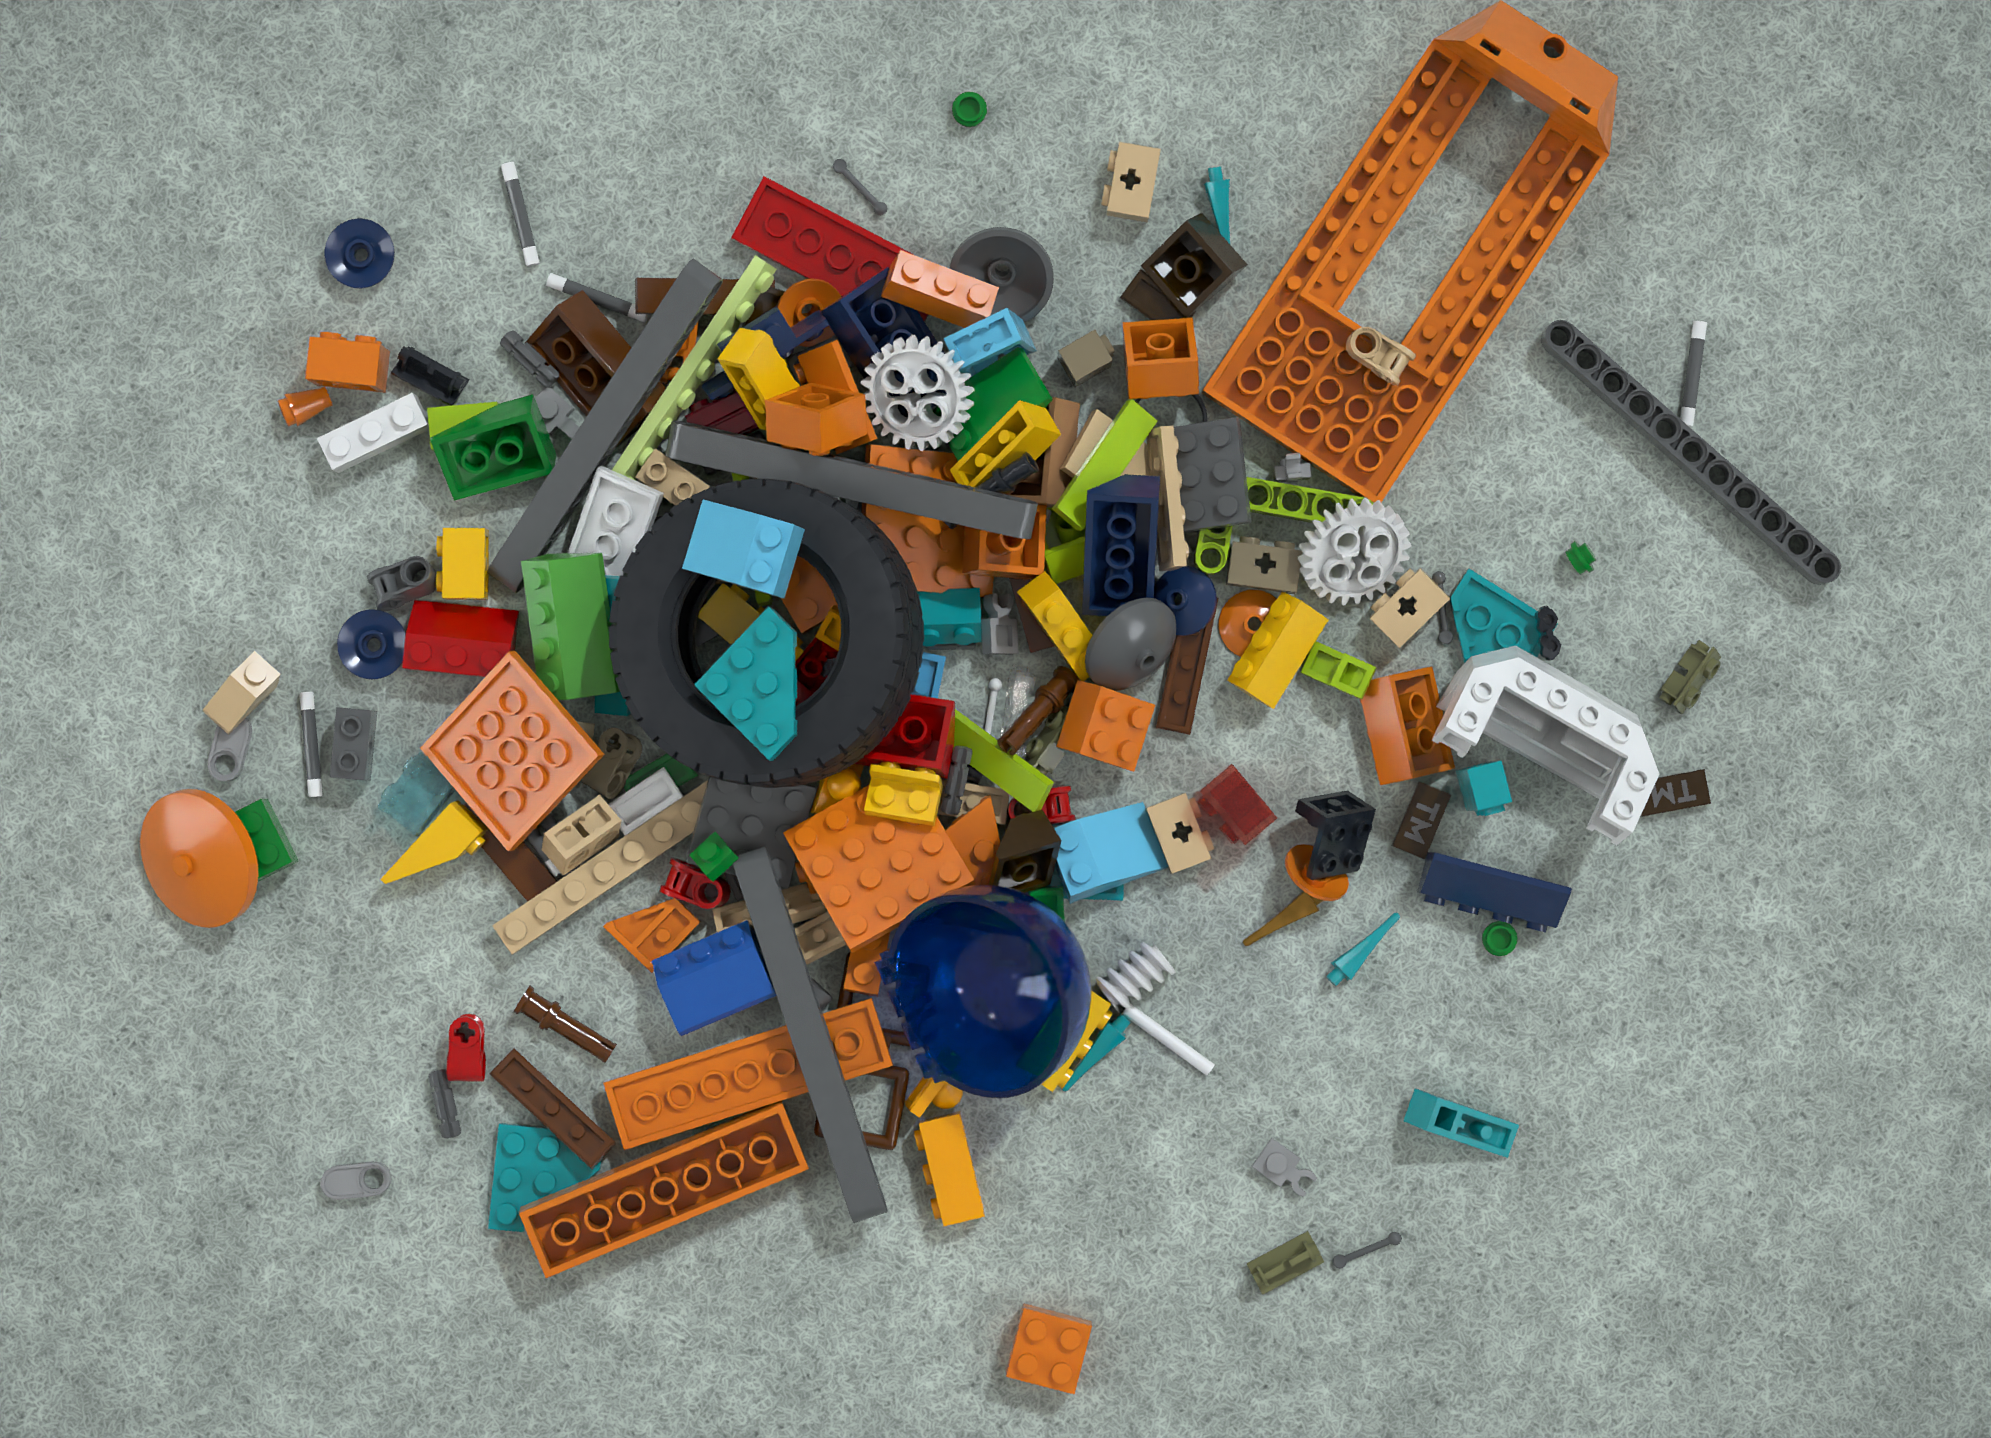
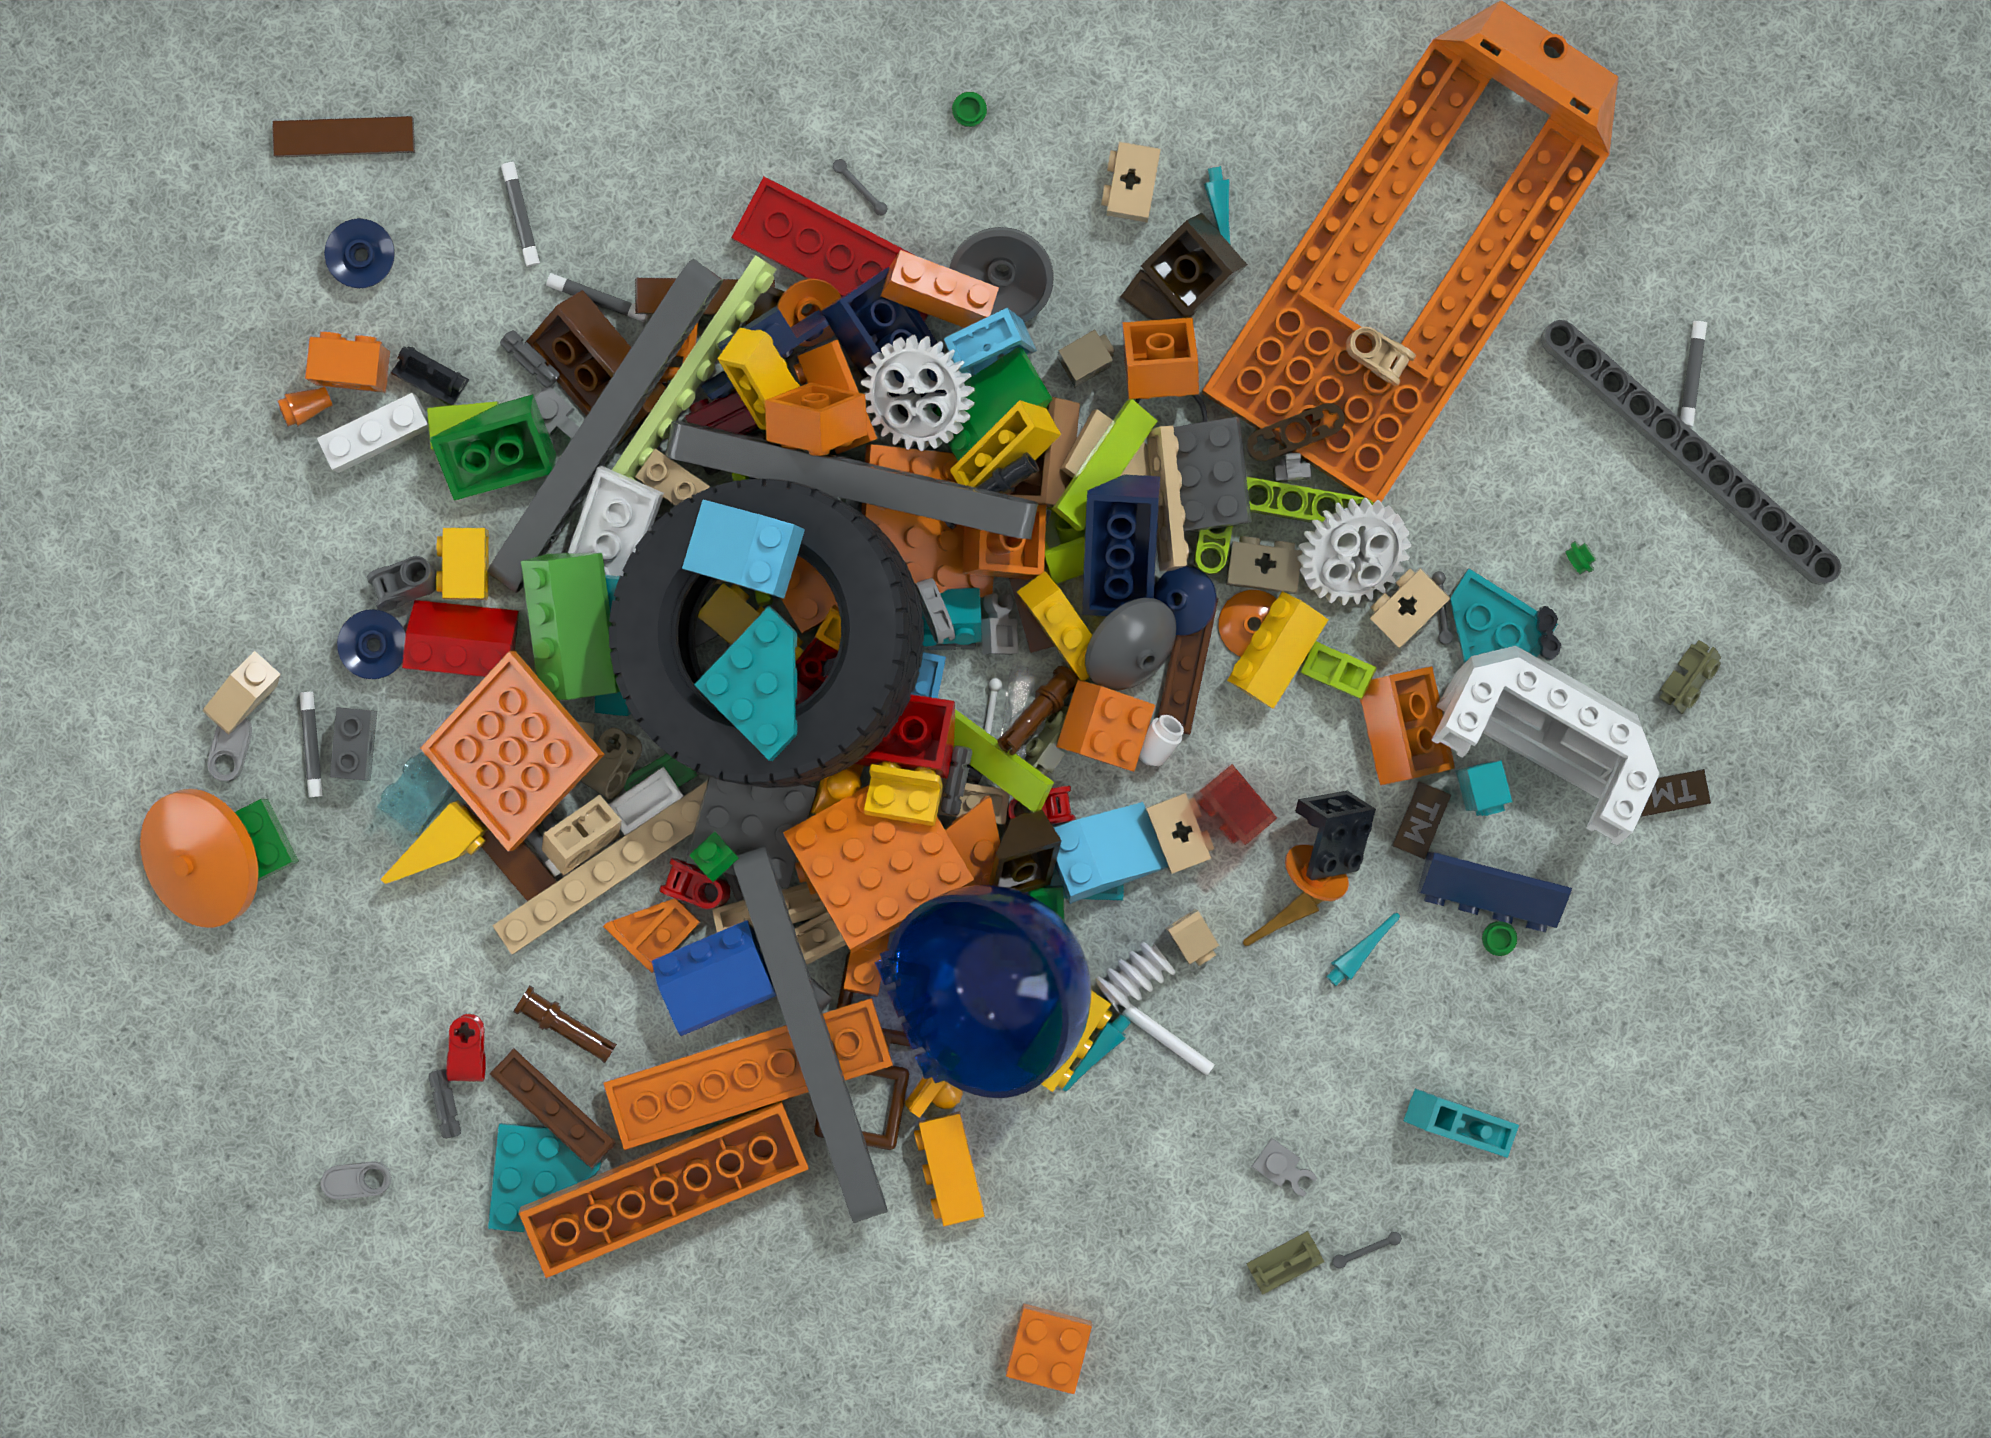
(343, 136): none -> reddish brown tile
(935, 611): none -> light grey piece
(1161, 740): none -> white brick
(1193, 938): none -> tan slope
(1323, 431): none -> dark brown beam

